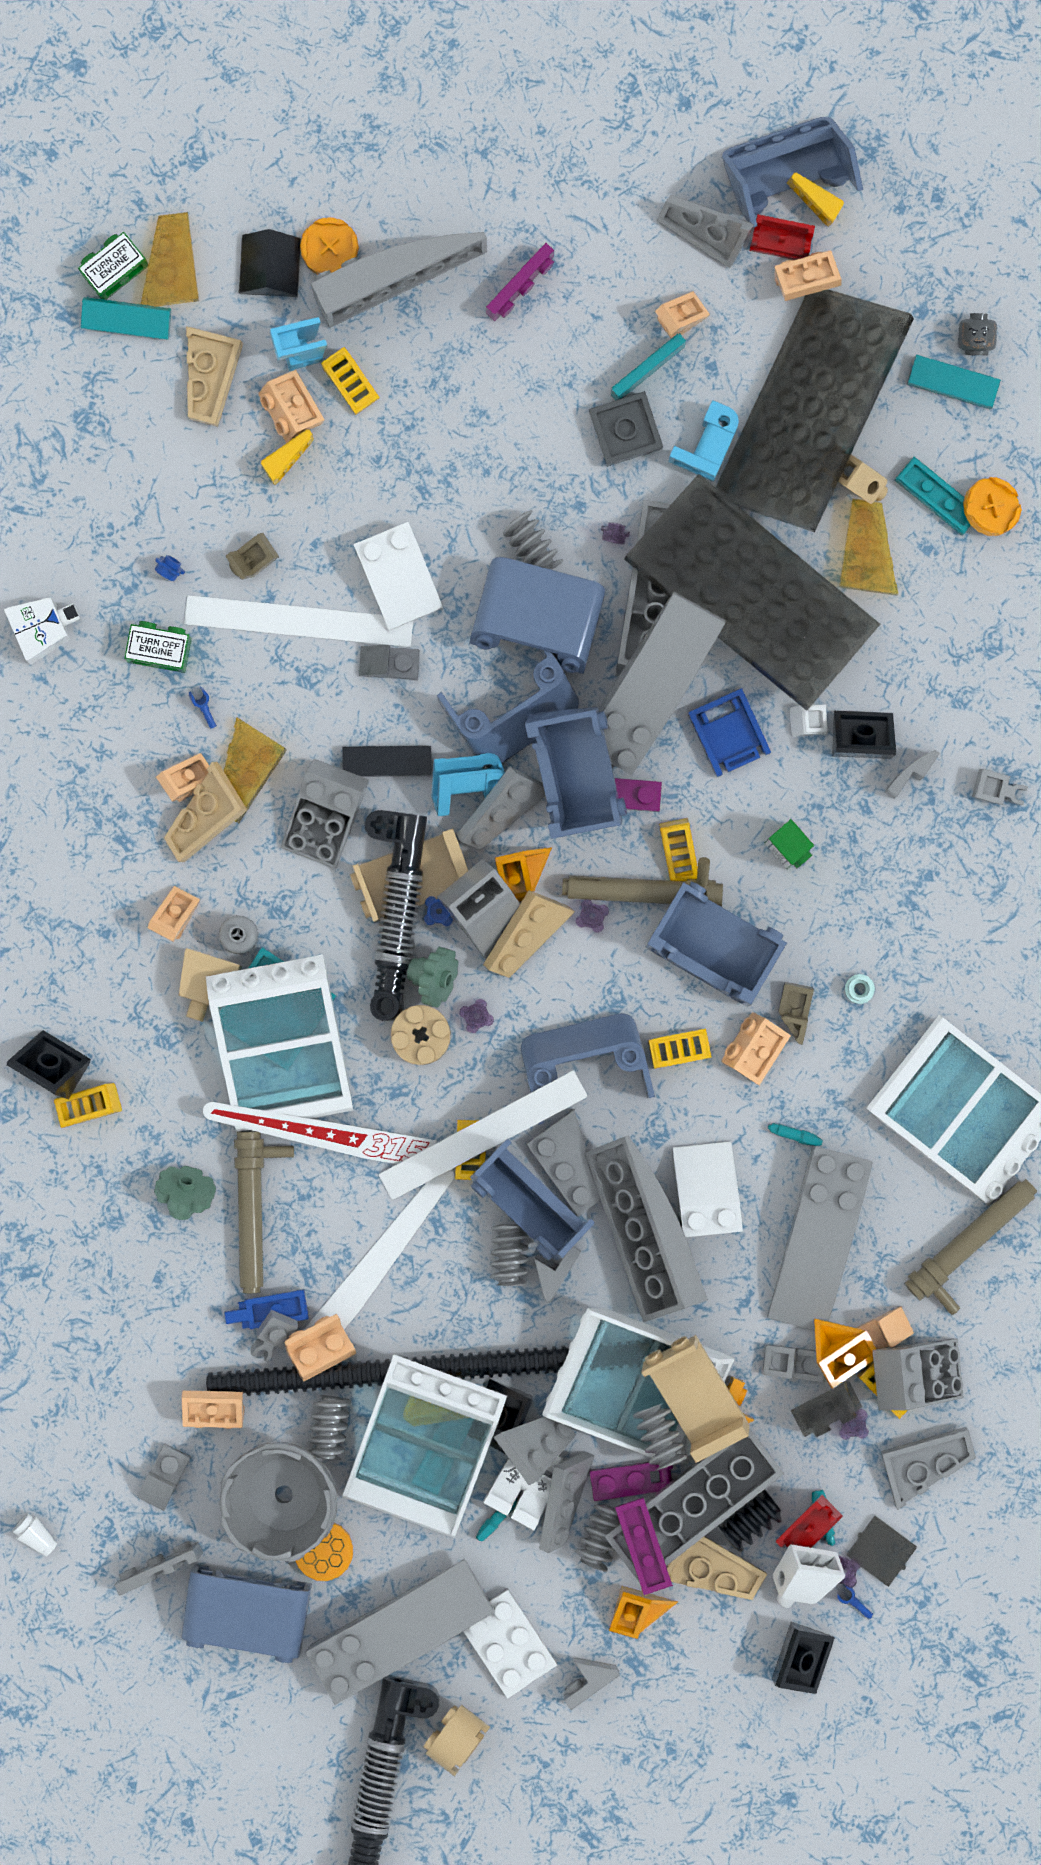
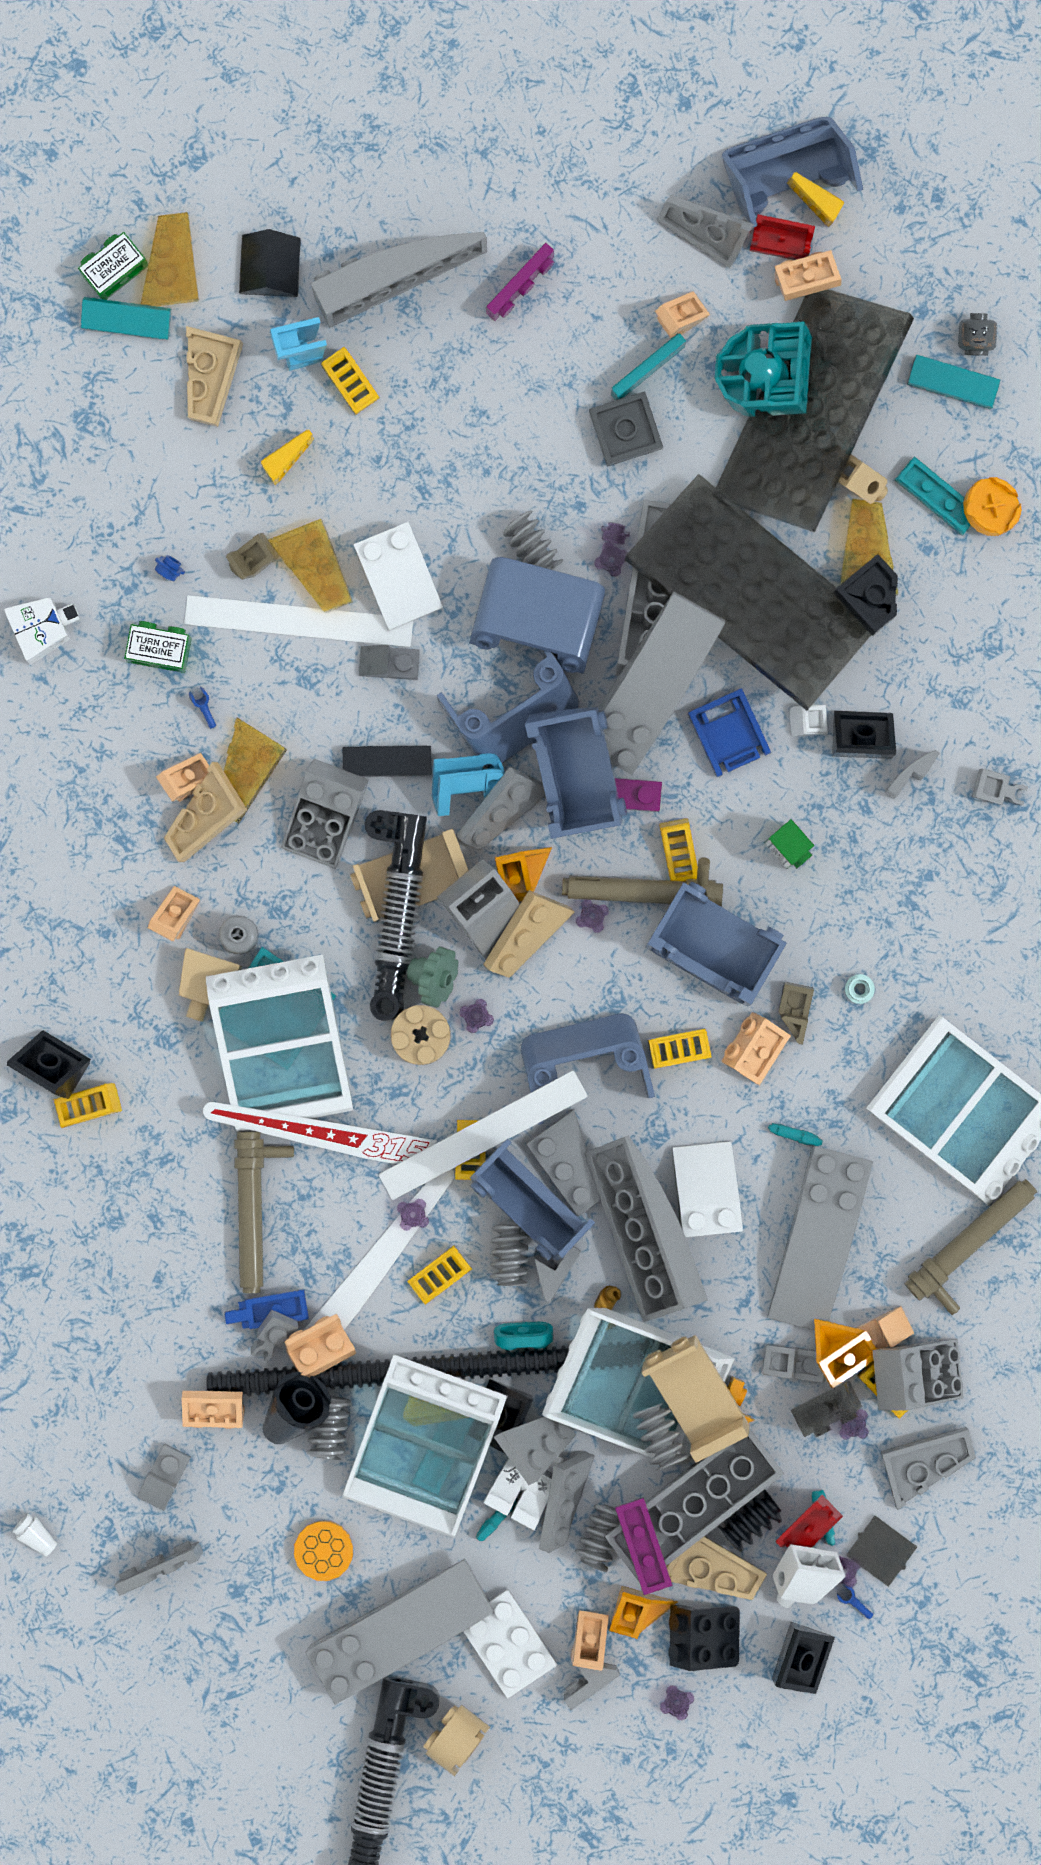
(184, 1191): sand green plant -> none
(245, 1614): sand blue windscreen -> none
(263, 1522): light grey piece -> none
(290, 405): light nougat bracket -> none
(296, 1407): none -> black cone
(314, 563): none -> clear yellow wing
(328, 245): light orange tile -> none
(420, 1218): none -> clear purple plate
(432, 917): blue plate -> none
(459, 1260): none -> yellow slope
(523, 1334): none -> teal plate
(590, 1640): none -> light nougat slope
(603, 562): none -> clear purple plate
(607, 1297): none -> pearl gold arm
(627, 1480): magenta plate -> none
(680, 1710): none -> clear purple plate
(704, 1637): none -> black bracket
(712, 444): medium azure piece -> none
(744, 354): none -> teal connector
(871, 594): none -> black plate

